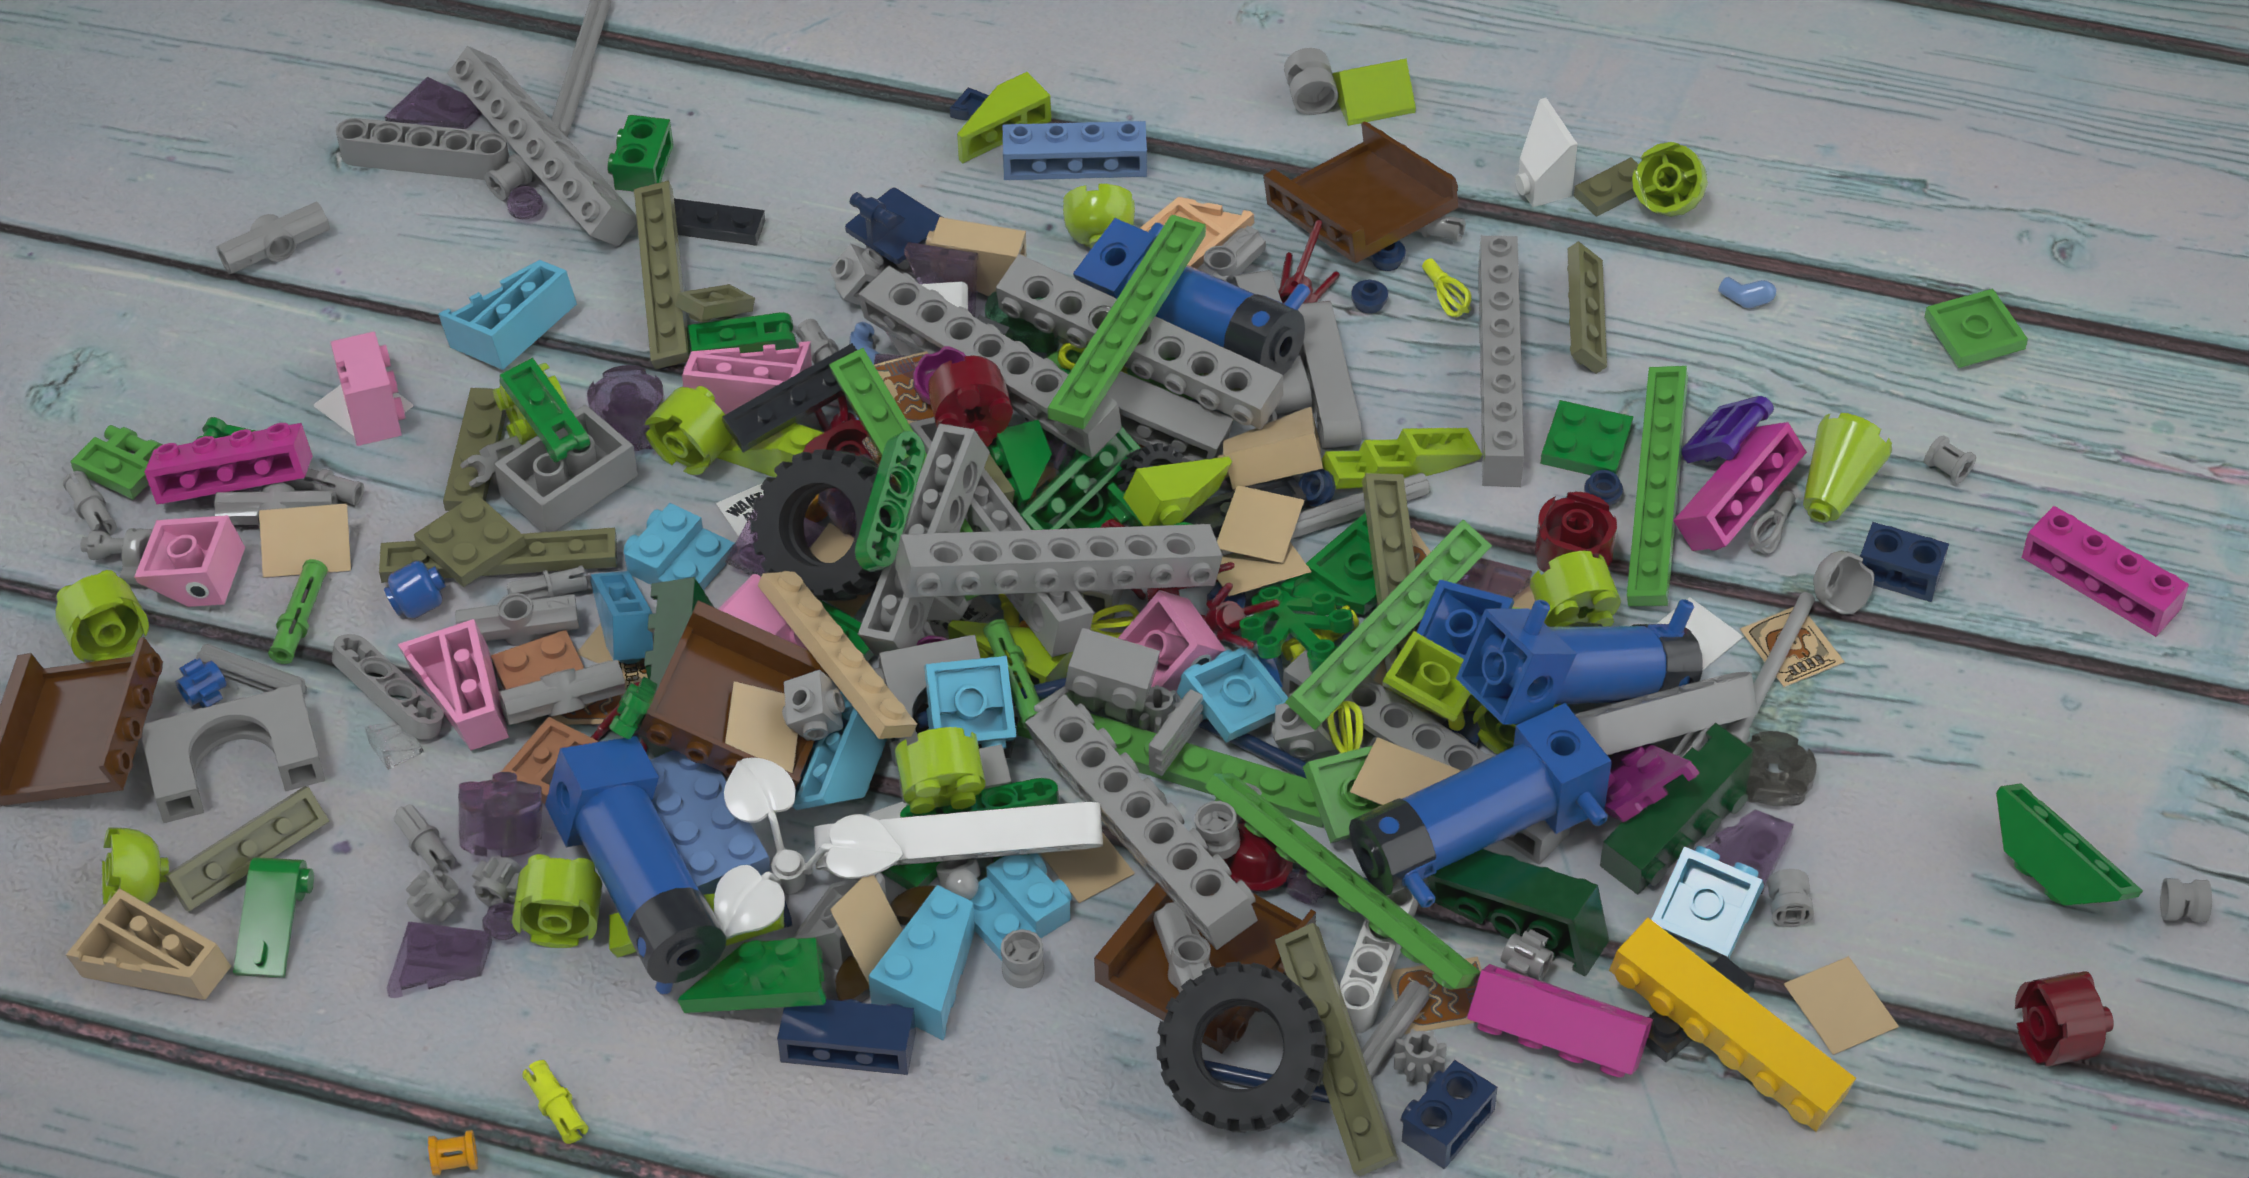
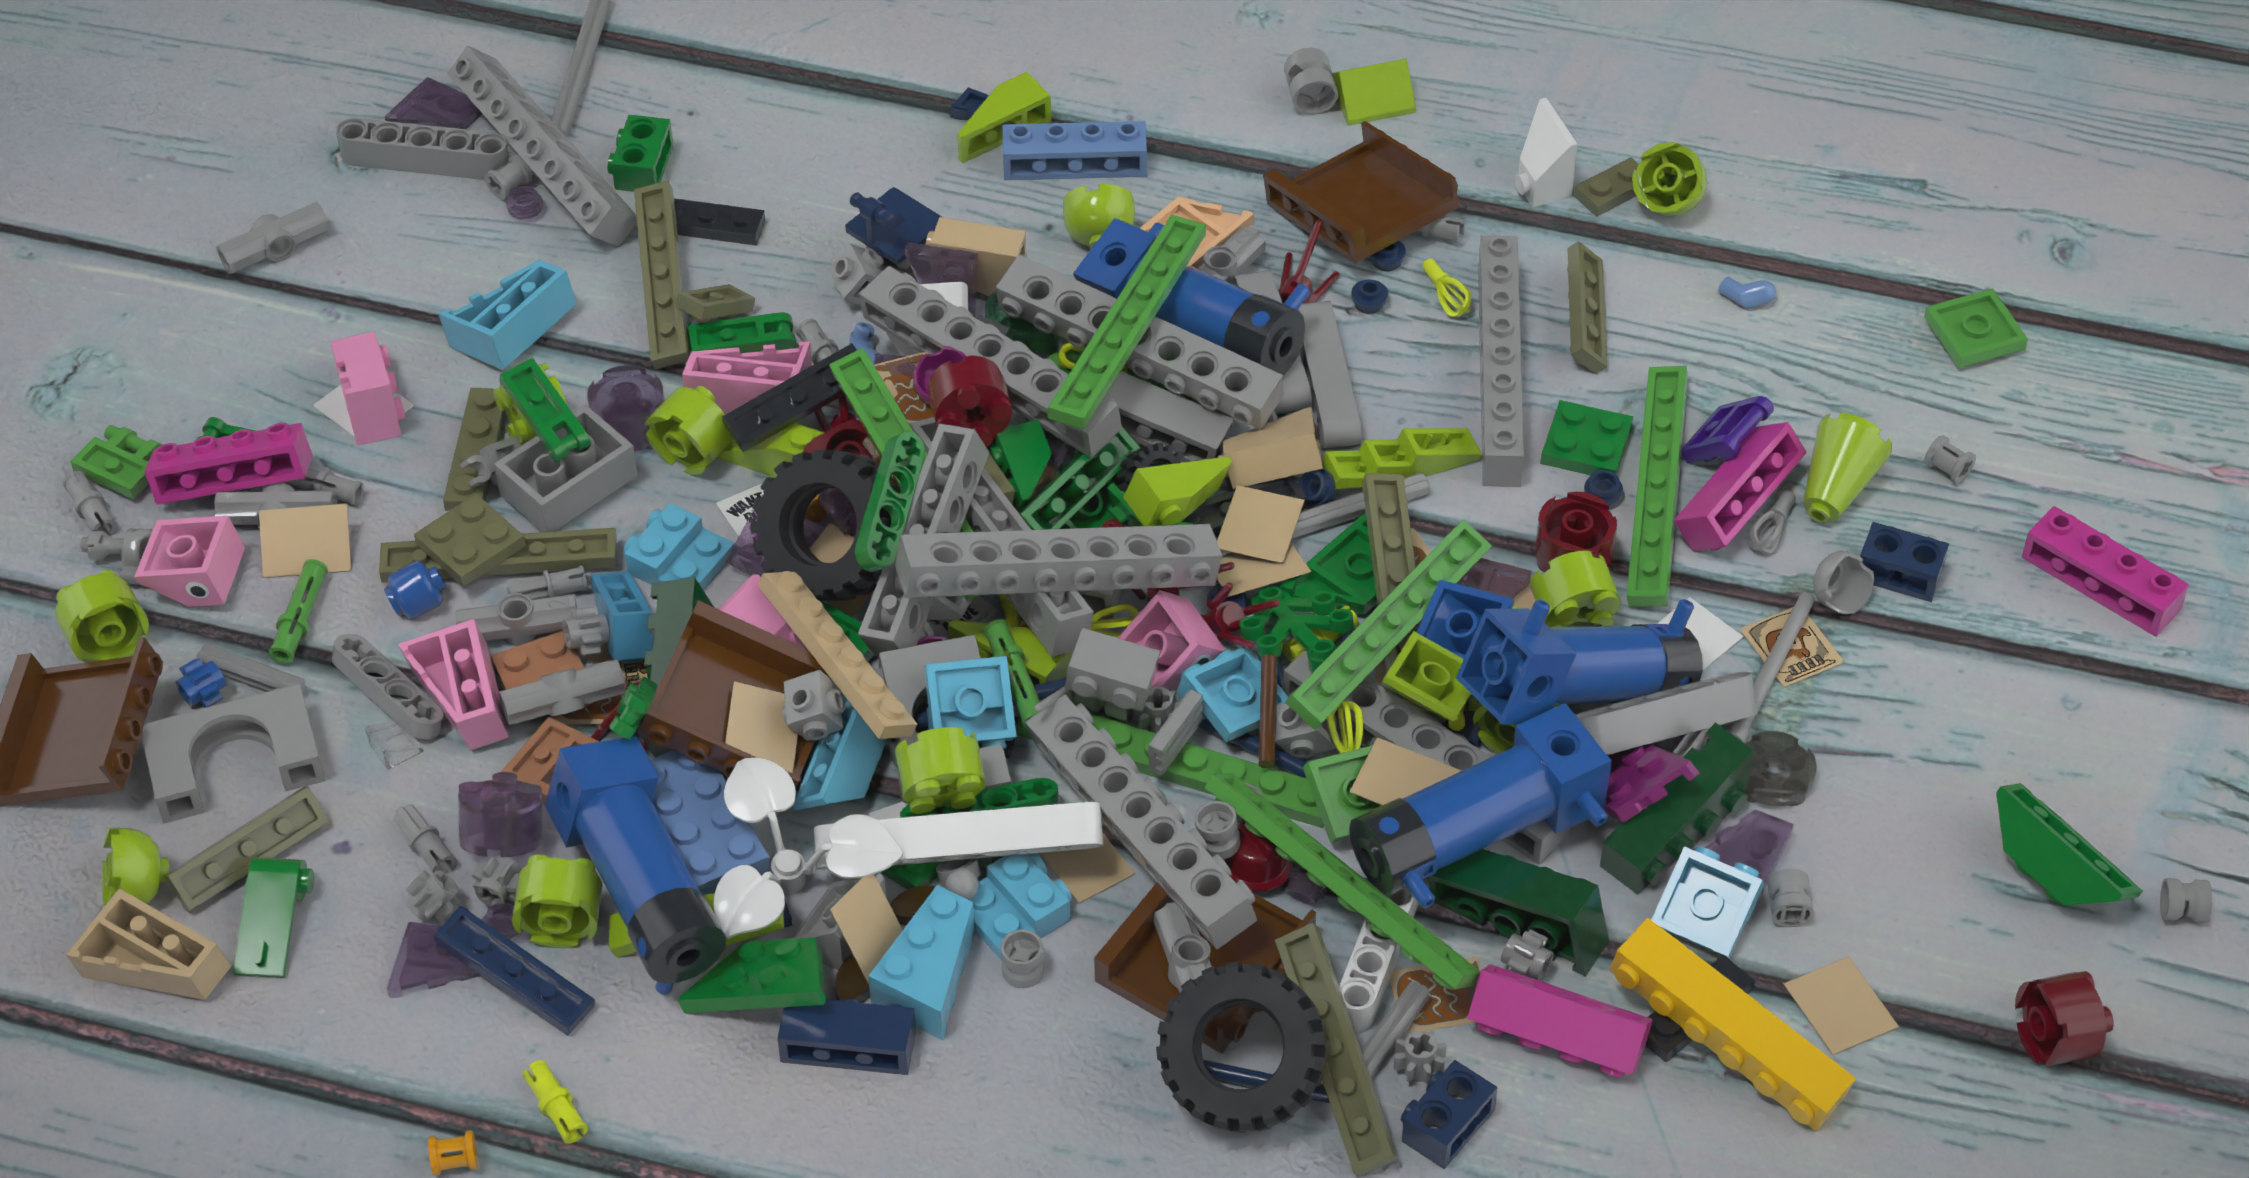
(514, 970): none -> dark blue tile
(586, 631): none -> light grey gear
(1267, 724): none -> reddish brown bar

